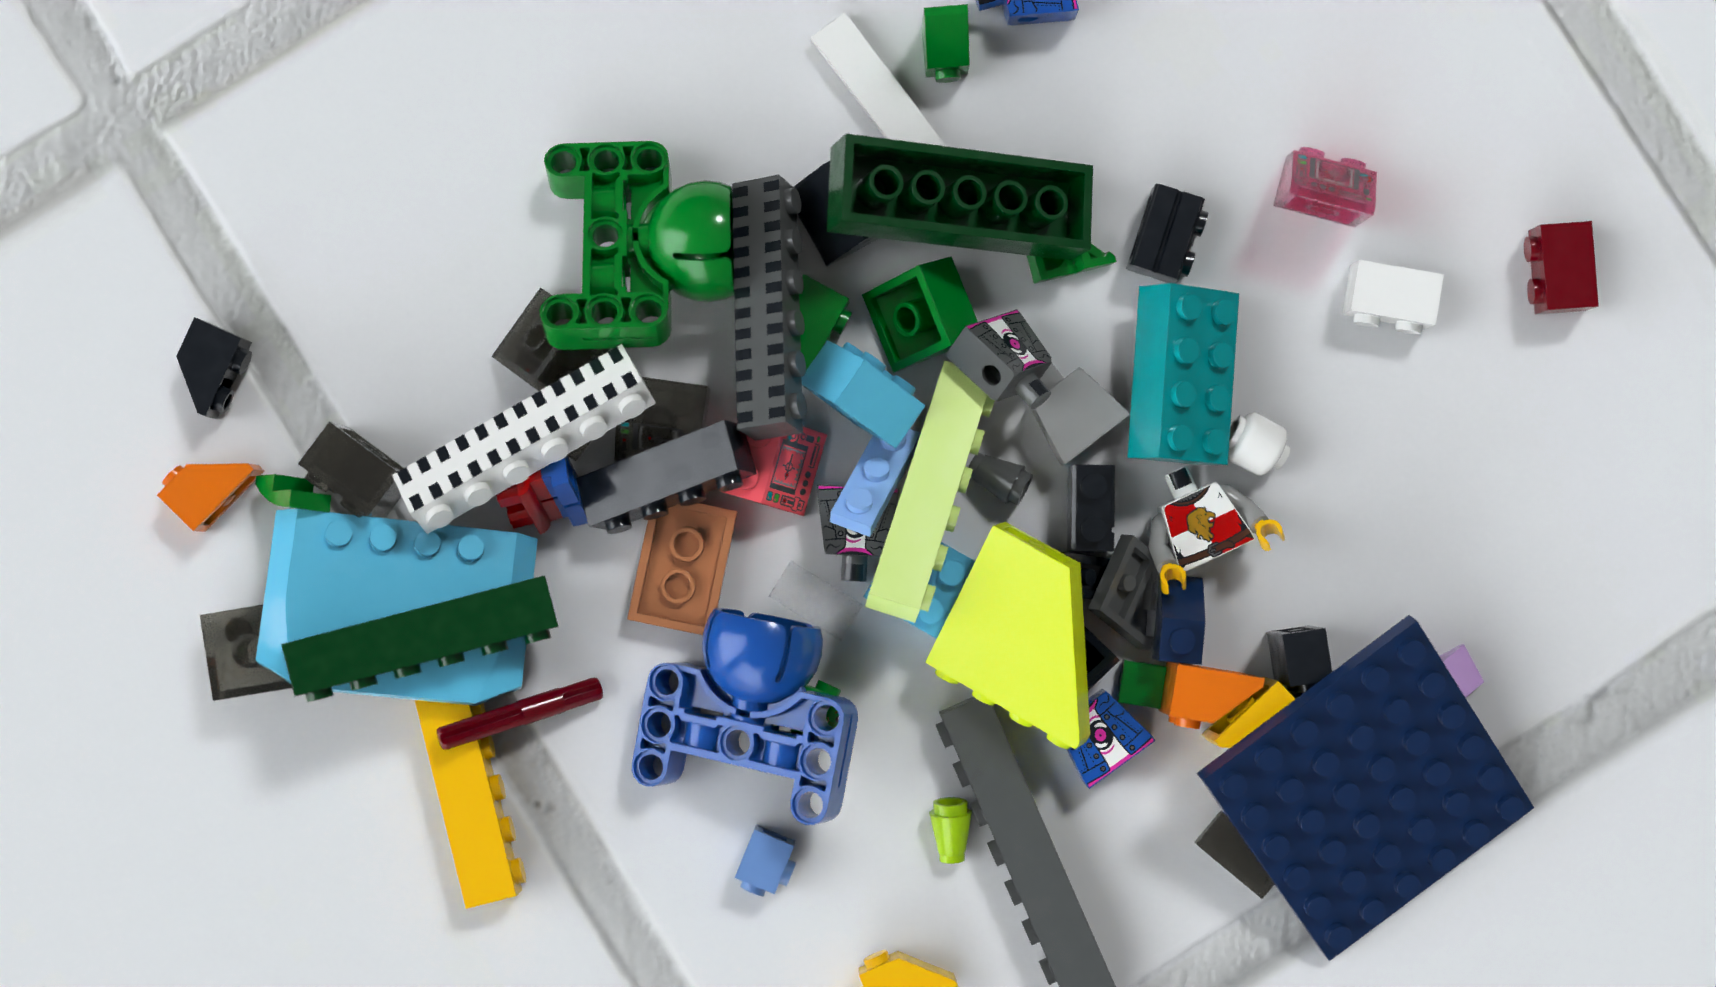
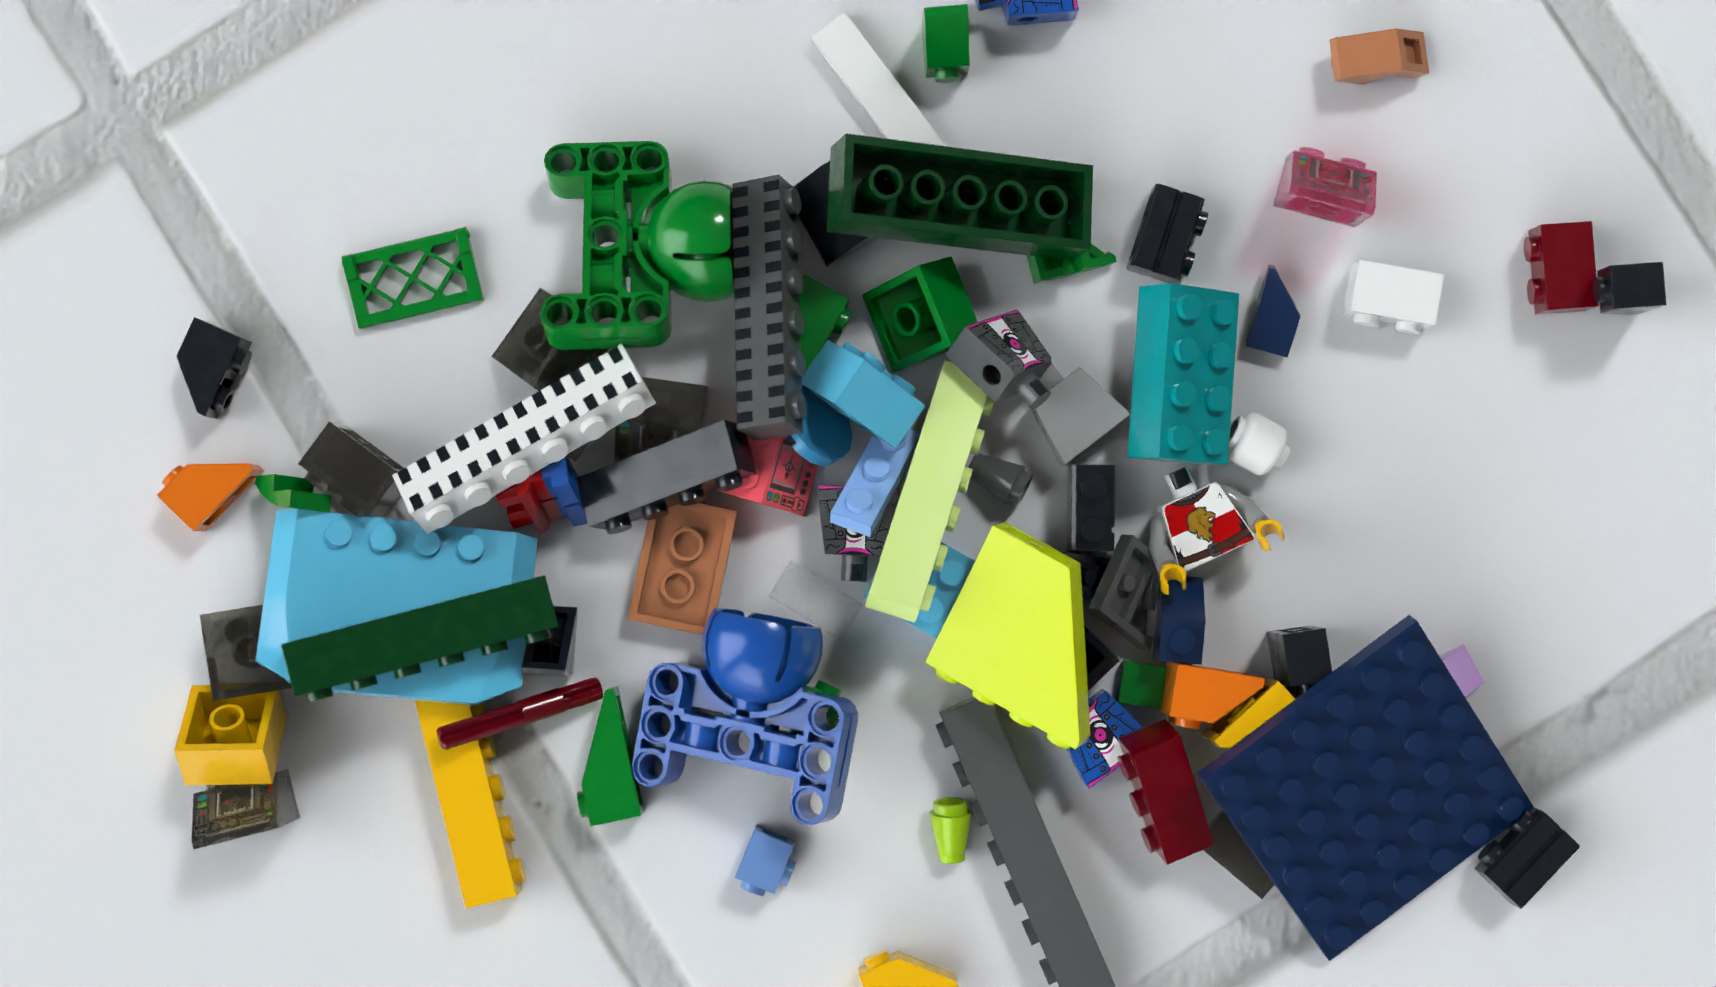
(230, 738): none -> yellow brick
(242, 810): none -> clear smoke slope
(439, 300): none -> green window
(555, 654): none -> black slope
(608, 781): none -> green slope
(825, 433): none -> dark azure tile
(1164, 792): none -> dark red brick
(1274, 318): none -> dark blue slope
(1378, 54): none -> nougat slope
(1525, 856): none -> black brick
(1630, 288): none -> black slope

